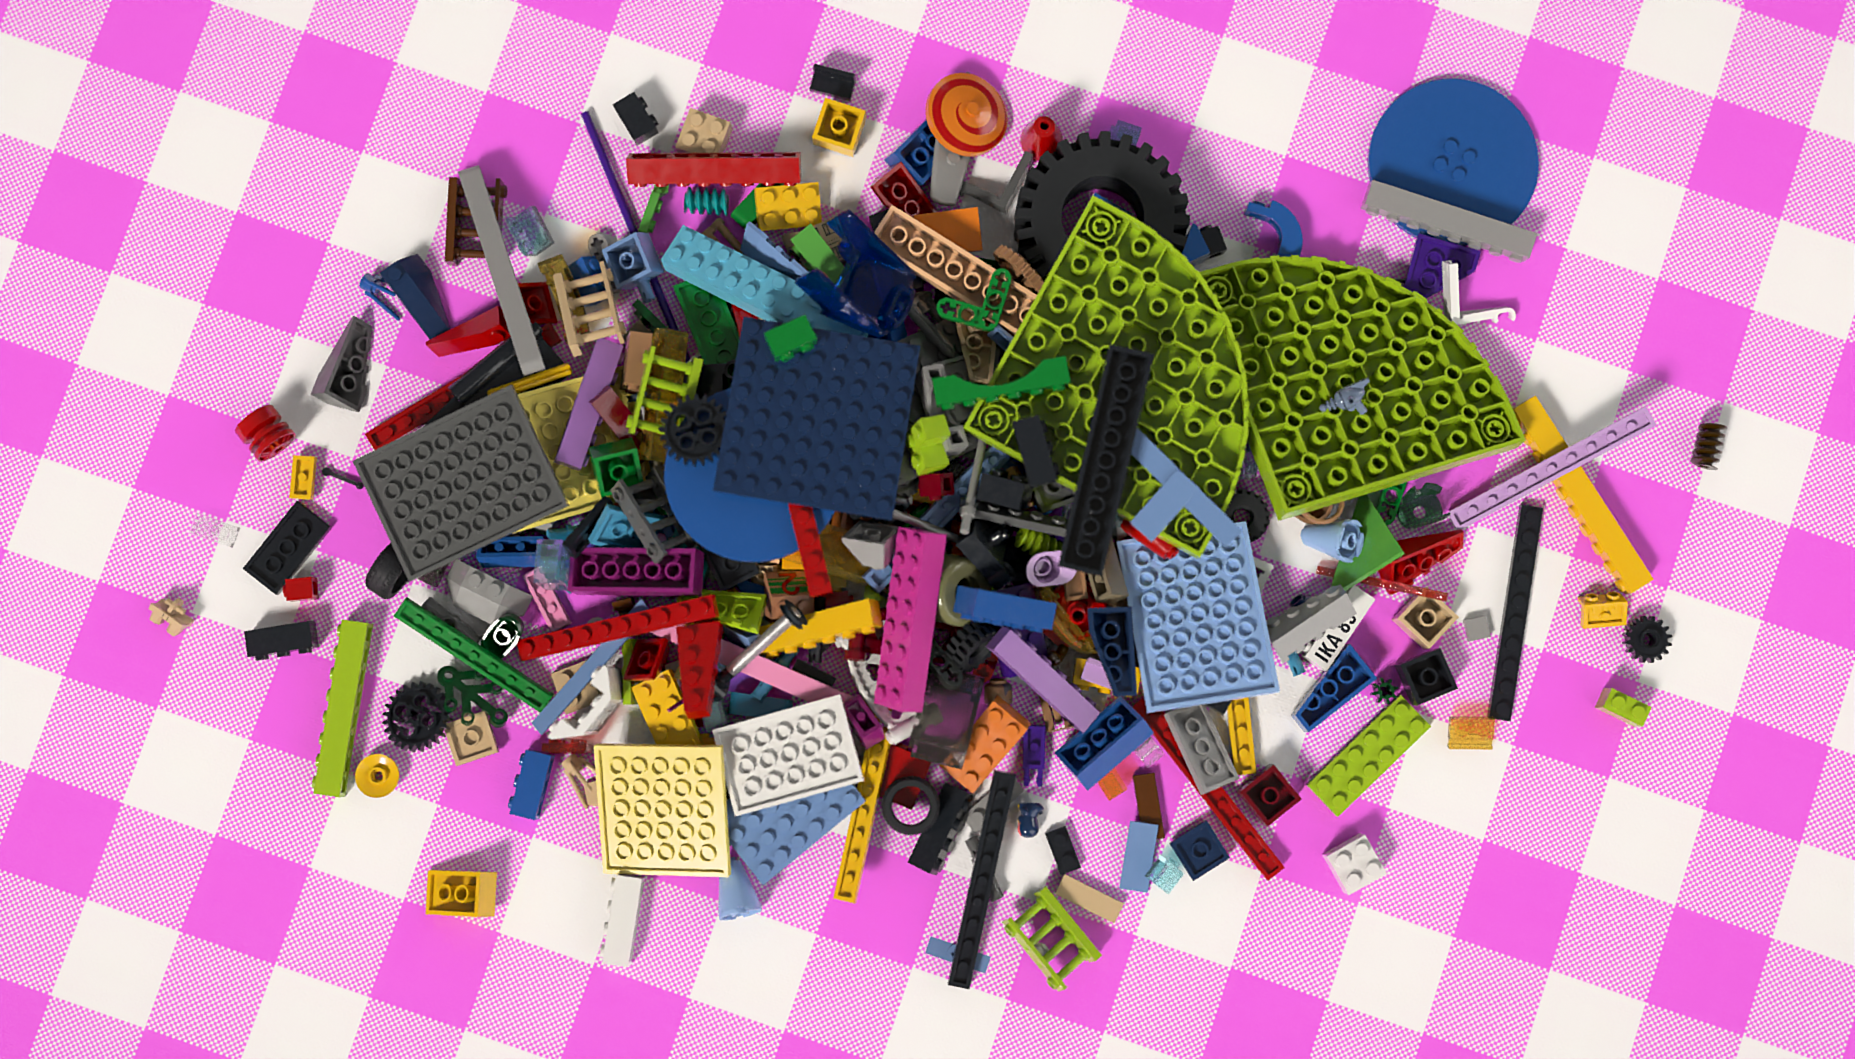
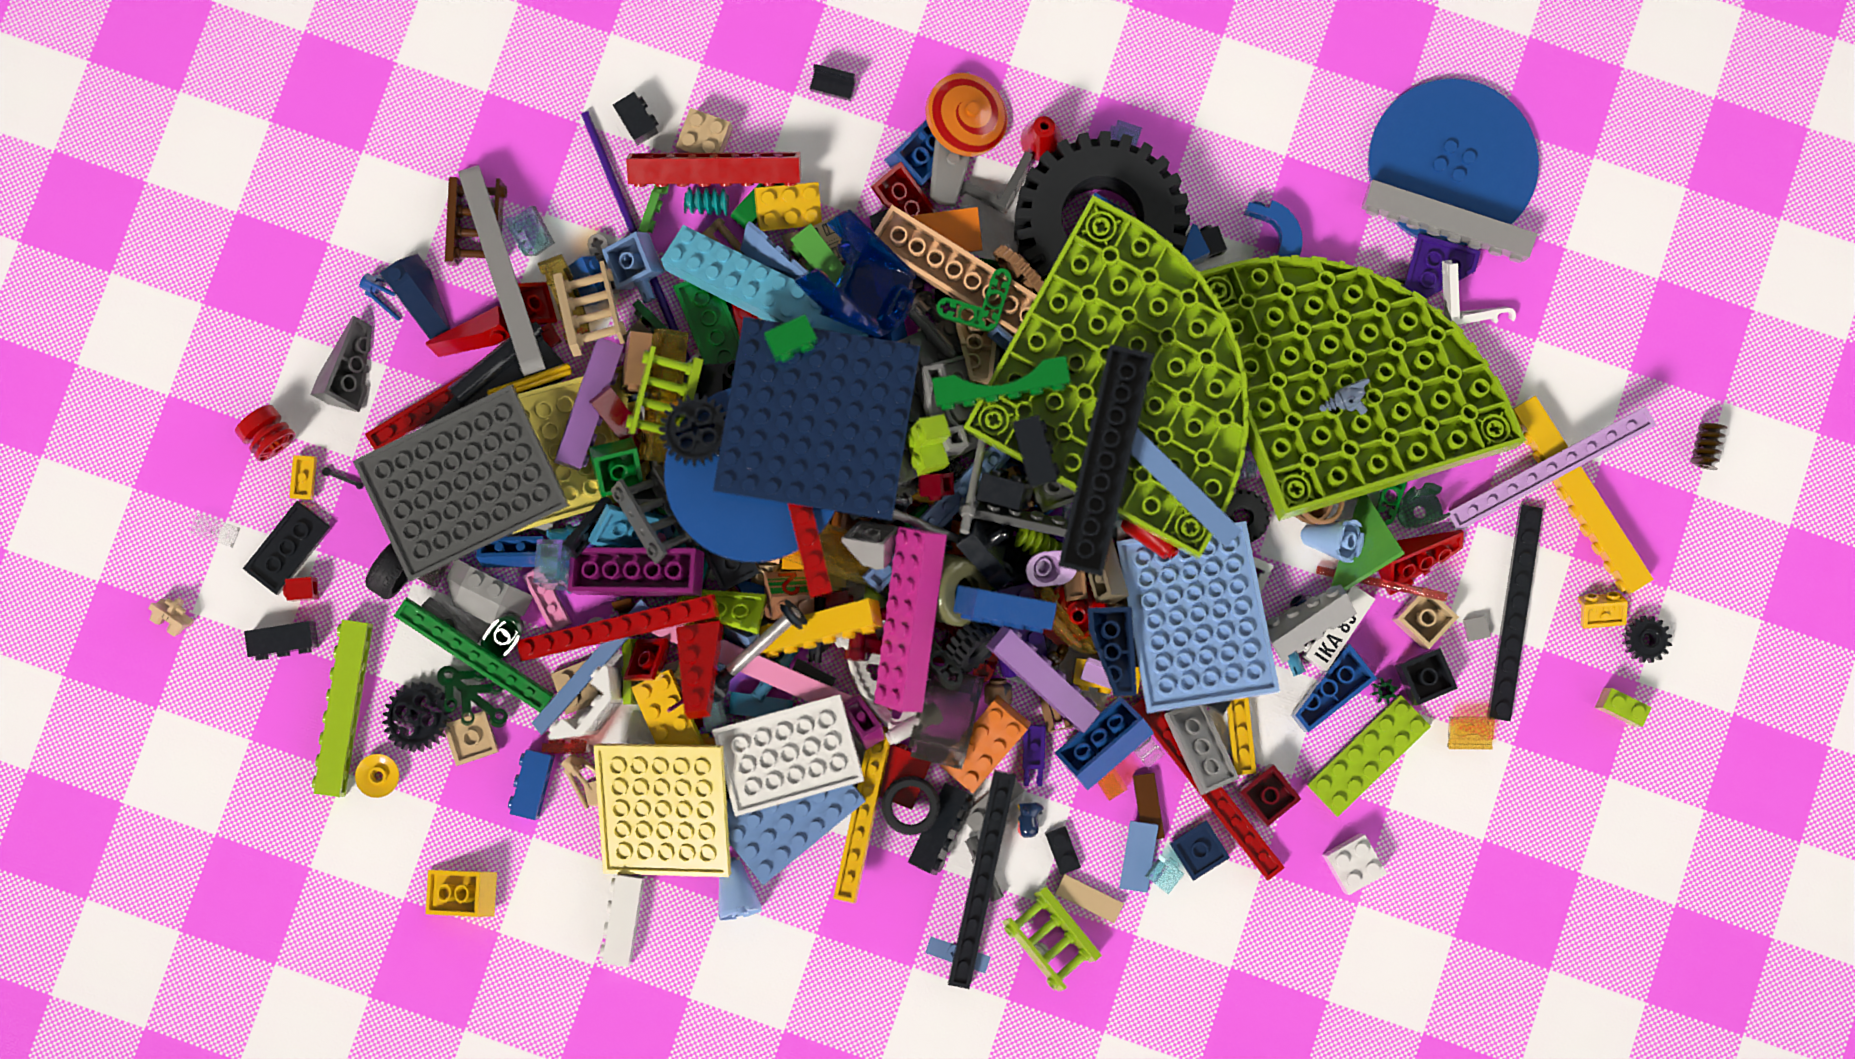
(839, 127): yellow brick -> none
(1164, 505): medium blue piece -> none

